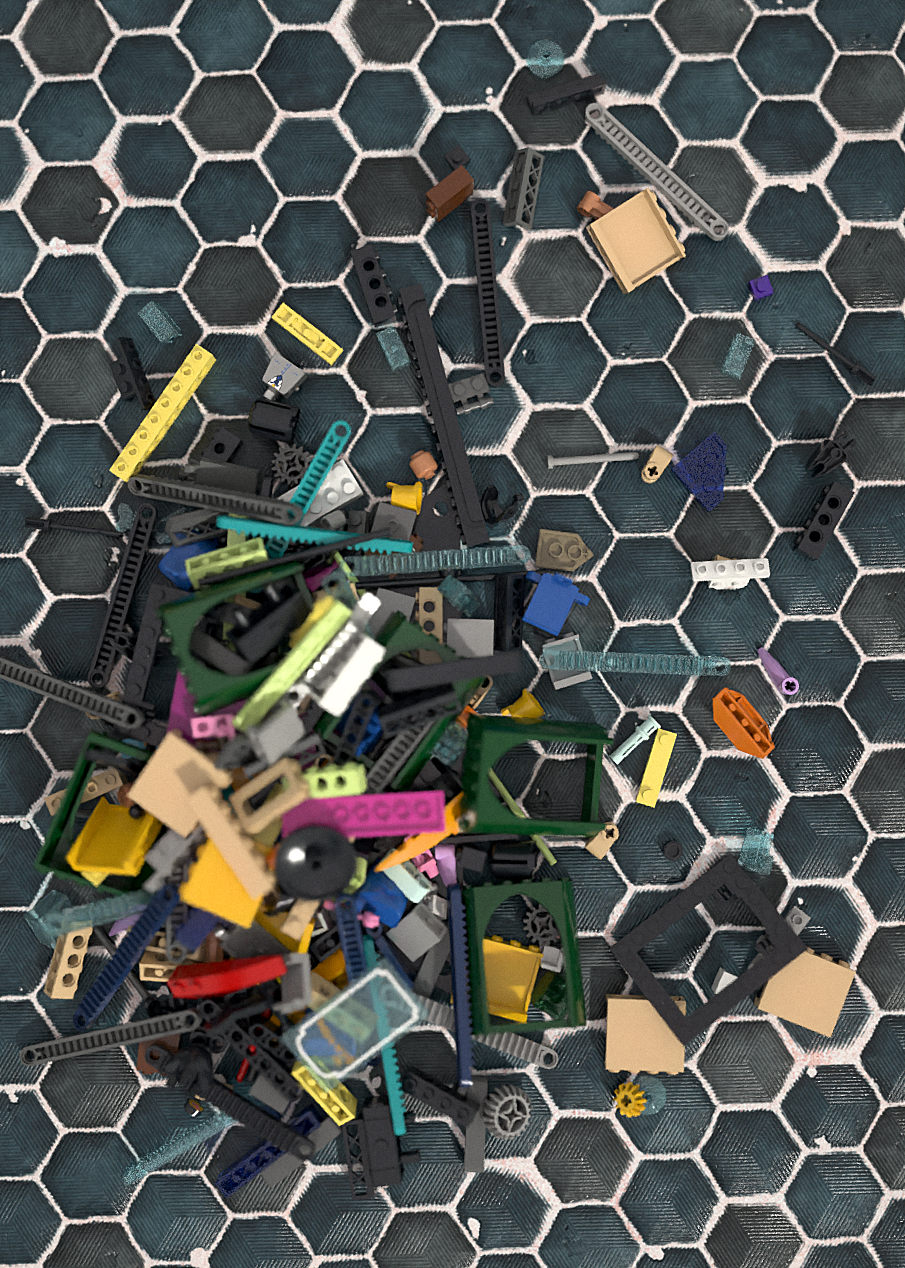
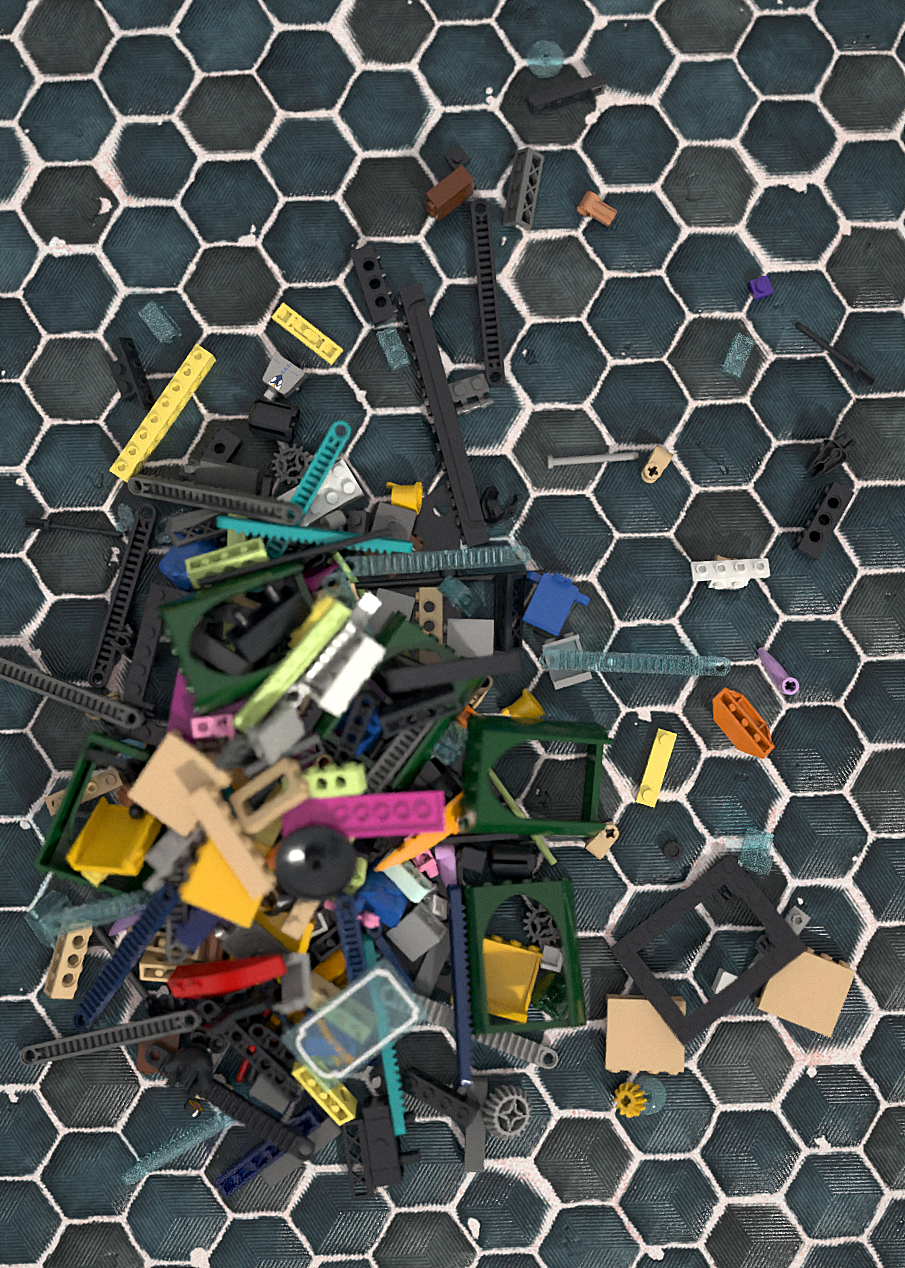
(423, 465): nougat head -> none
(561, 550): dark tan tile -> none
(636, 240): tan panel -> none
(641, 733): light aqua pin -> none
(656, 172): light grey gear -> none
(704, 471): clear blue plate -> none

